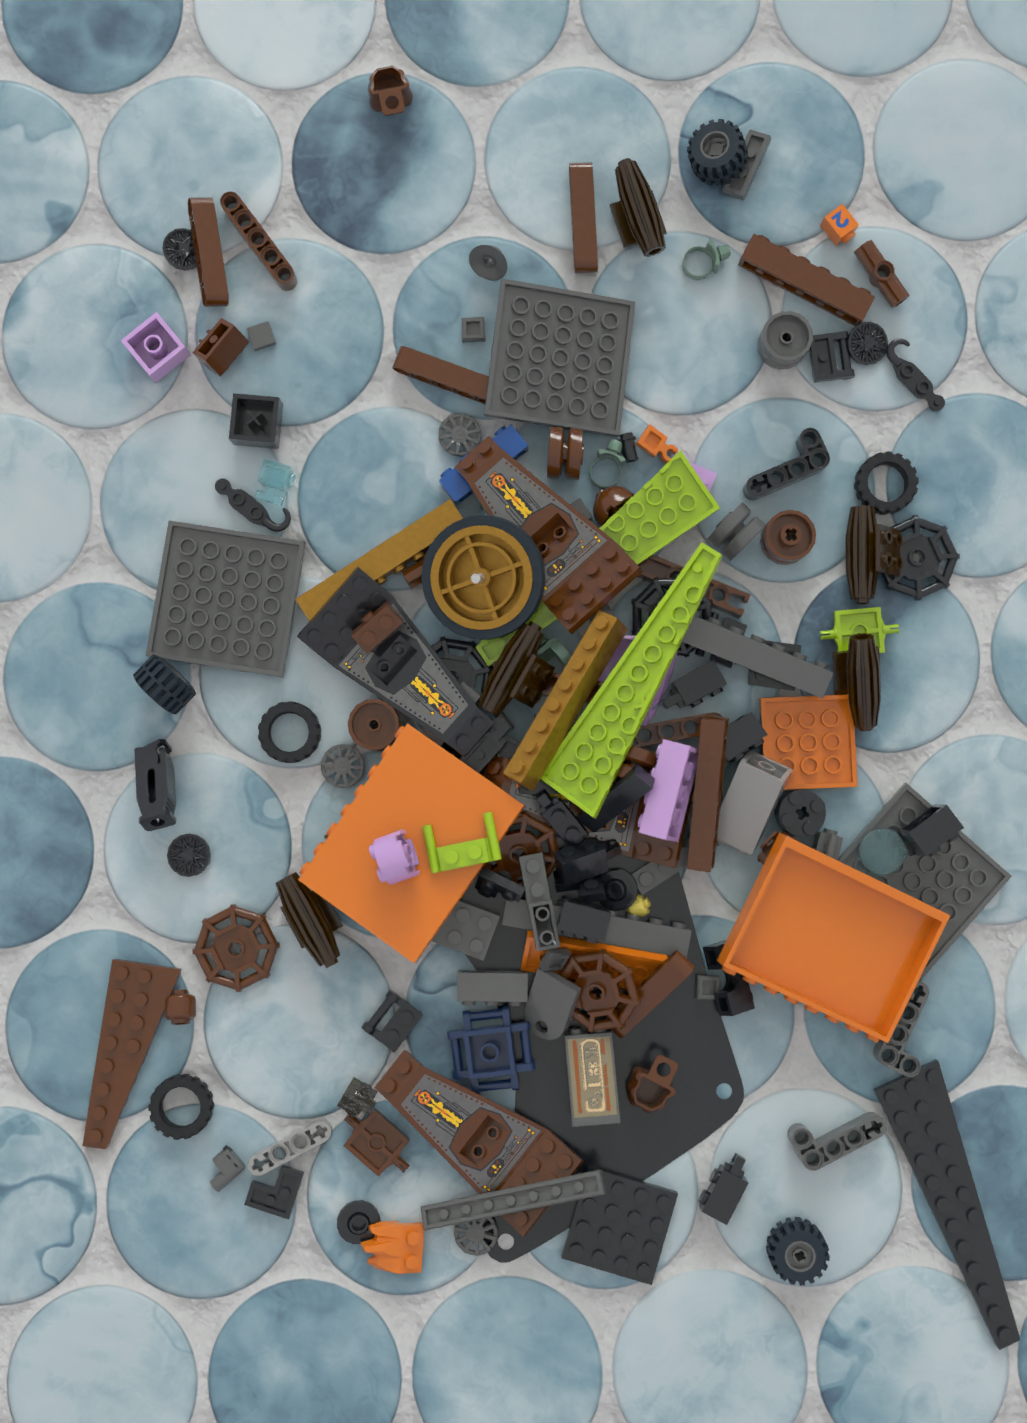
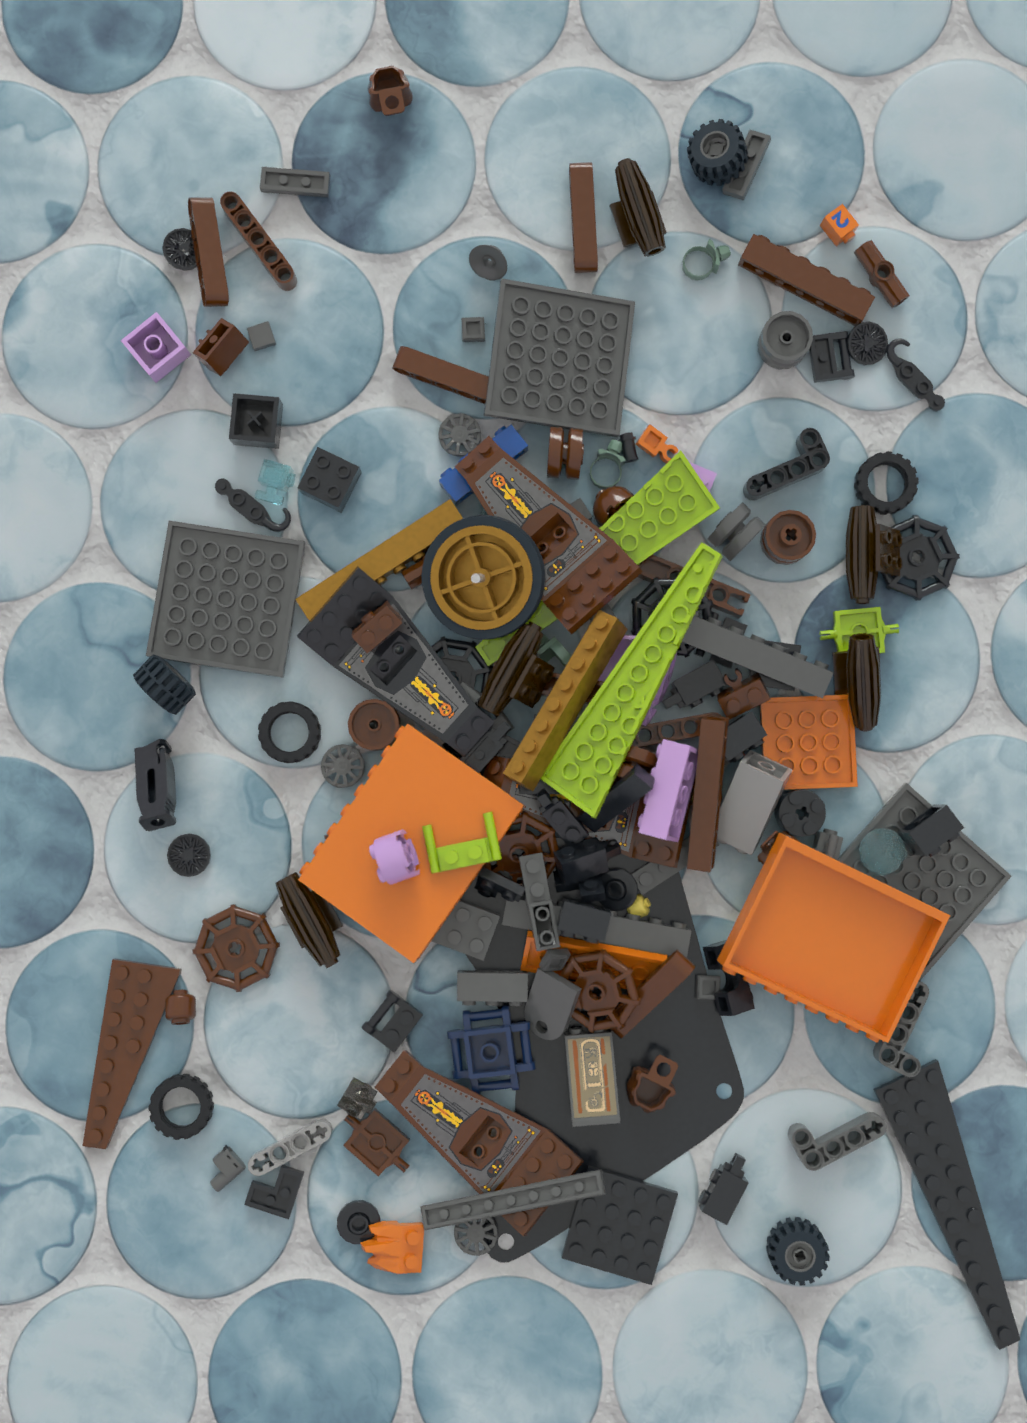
(295, 182): none -> dark grey plate
(329, 479): none -> black brick
(742, 694): none -> reddish brown brick

